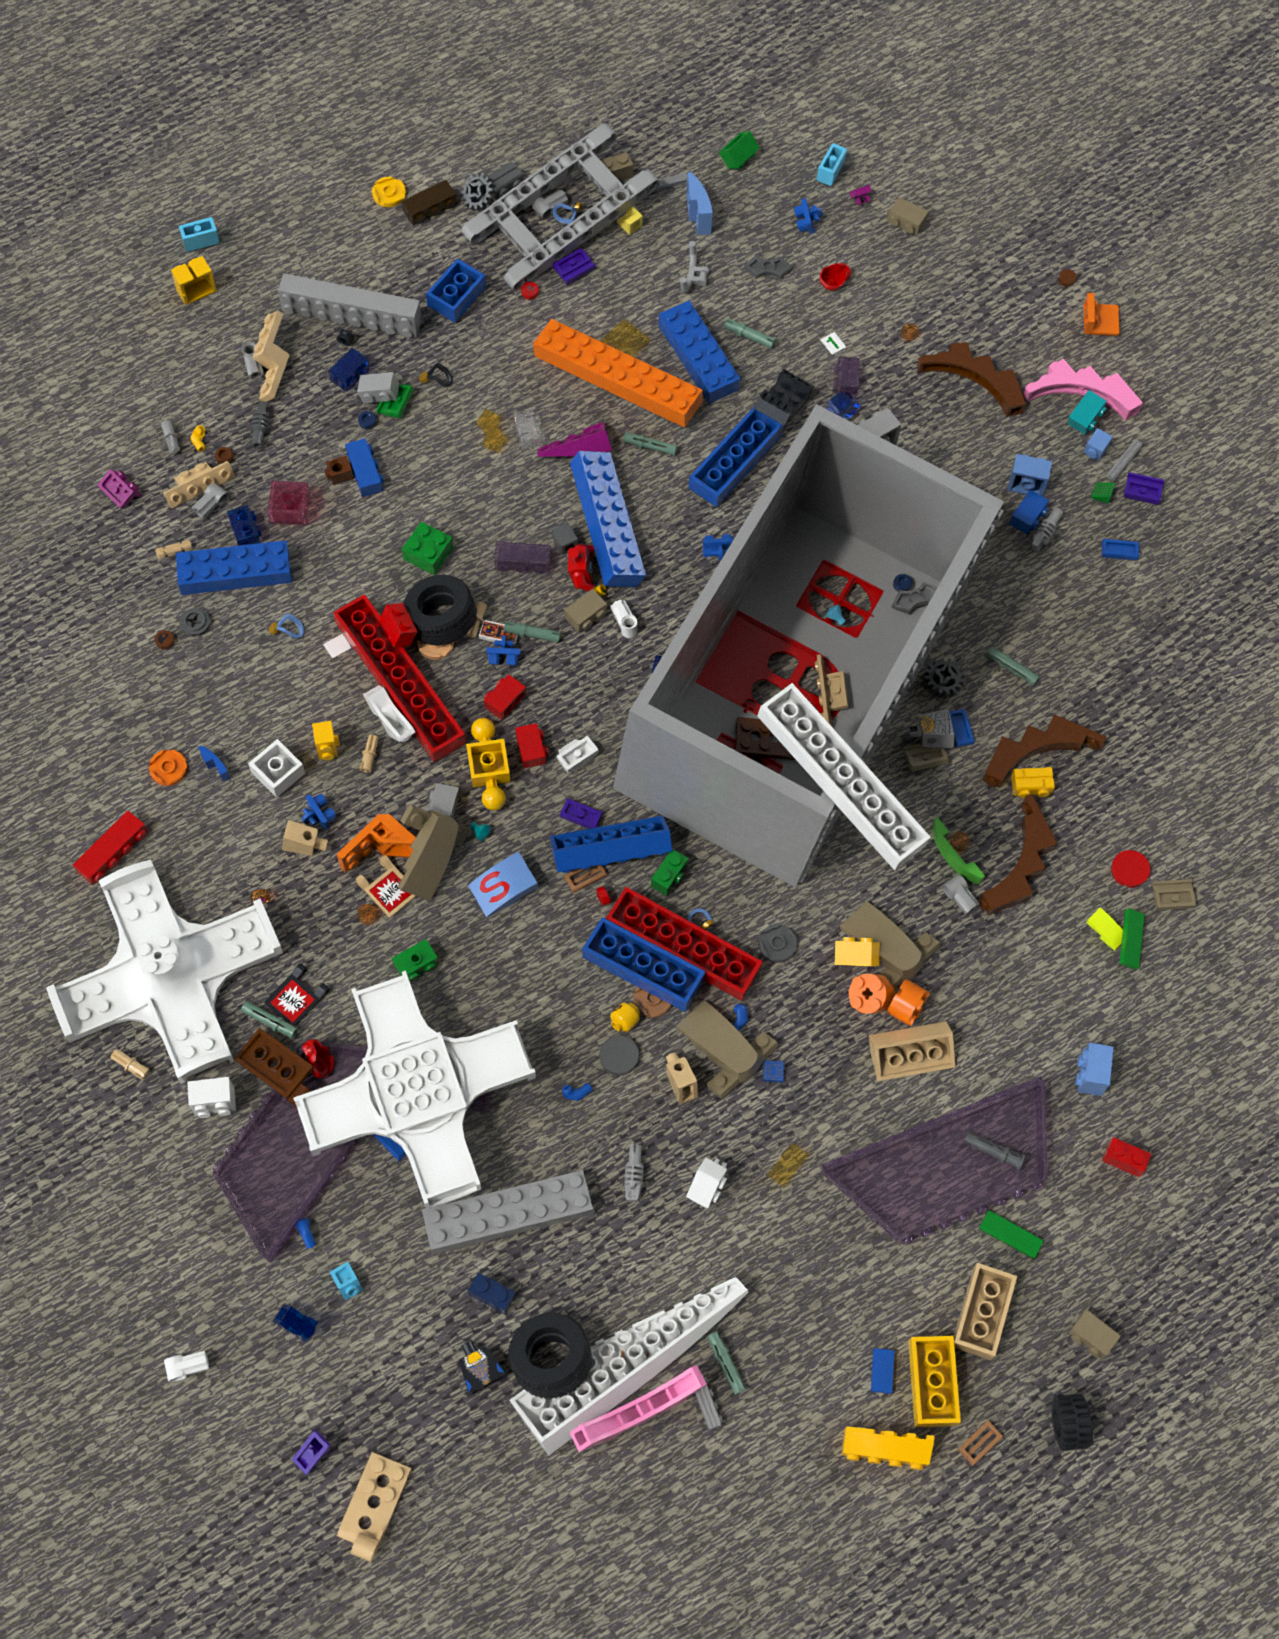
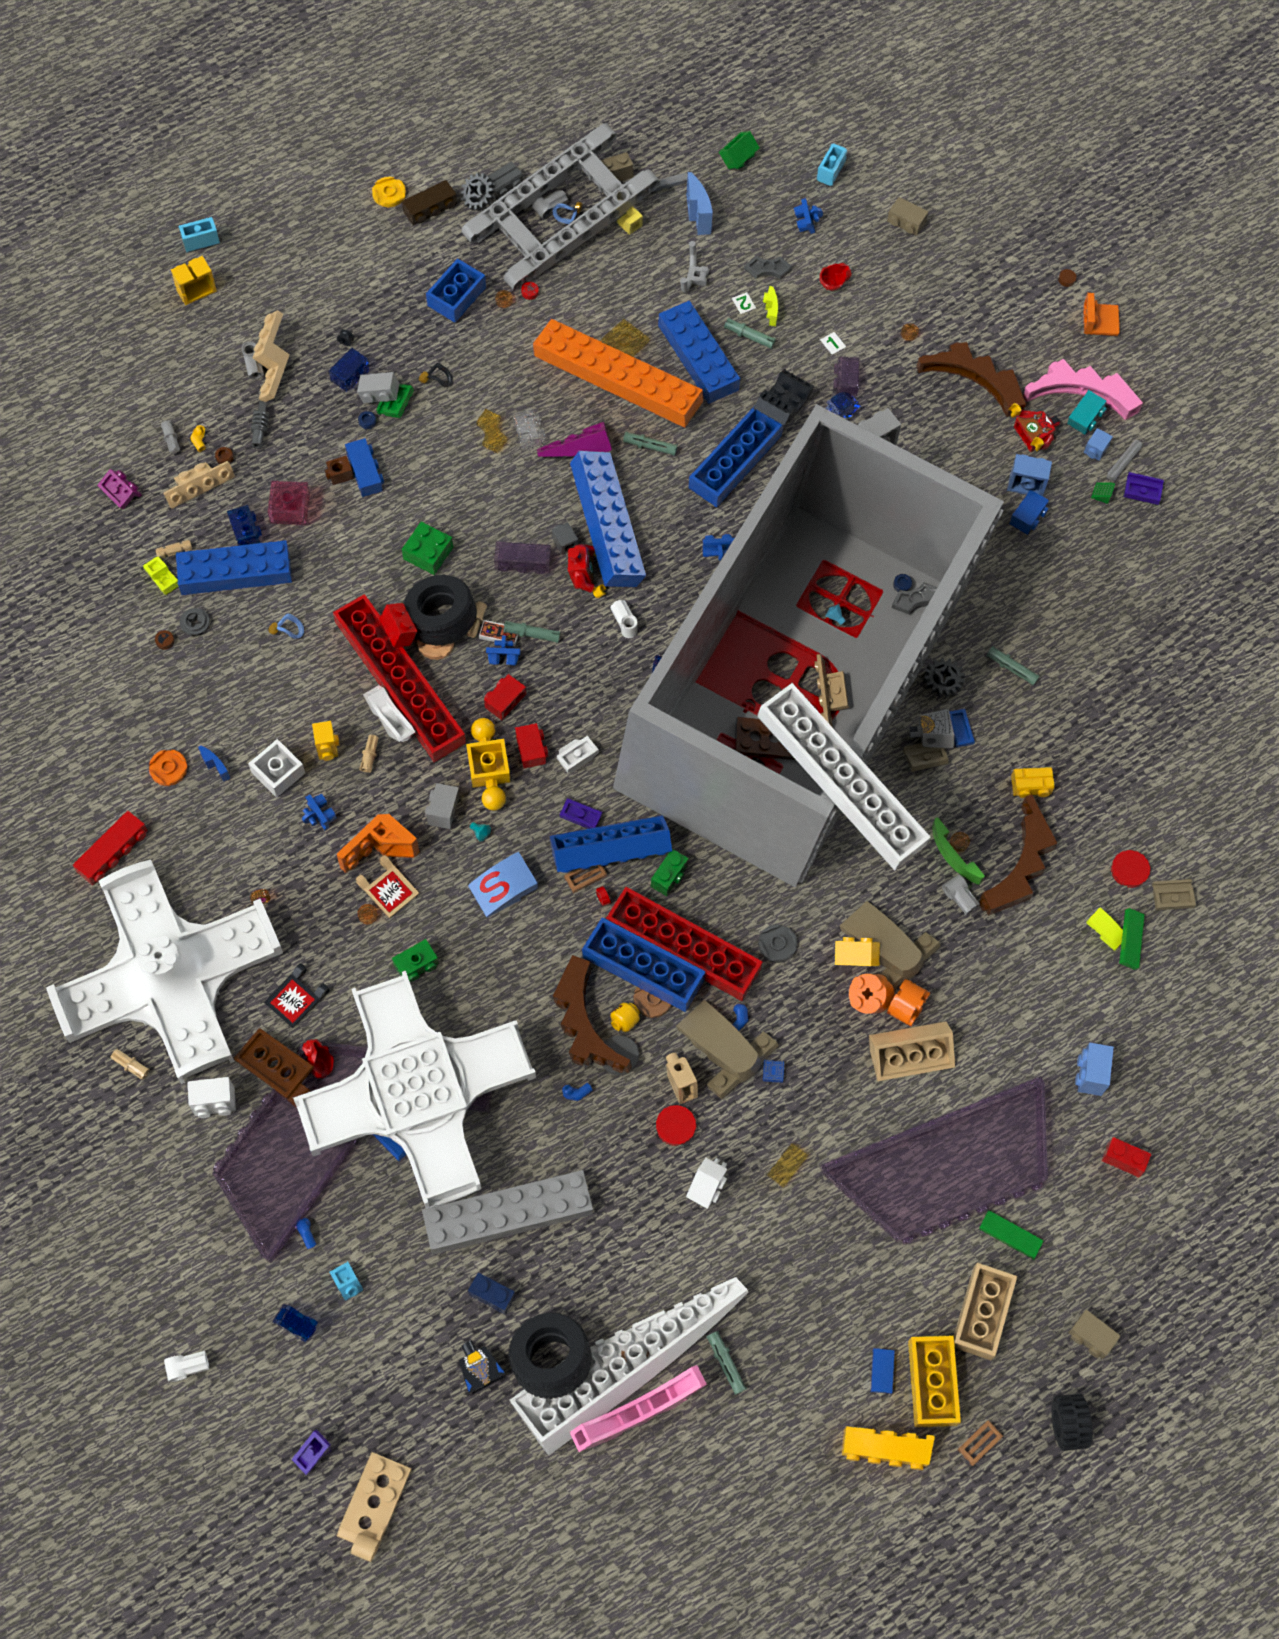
(161, 575): none -> neon yellow slope
(213, 497): light grey piece -> none
(250, 1010): sand green pin -> none
(302, 839): tan torso -> none
(337, 646): white sticker -> none
(350, 305): light grey brick -> none
(430, 849): dark tan slope -> none
(503, 299): none -> clear orange tile
(574, 266): dark purple plate -> none
(585, 611): dark tan brick -> none
(587, 1044): none -> reddish brown arch
(633, 1174): light grey hinge -> none
(675, 1125): none -> red tile
(706, 925): medium blue piece -> none
(708, 1407): light grey piece -> none
(743, 303): none -> white sticker
(771, 305): none -> neon yellow slope
(861, 192): magenta tile -> none
(1004, 1154): dark grey pin -> none
(1034, 427): none -> torso
(1046, 529): light grey hinge -> none
(1059, 736): reddish brown arch -> none
(1120, 549): blue tile -> none

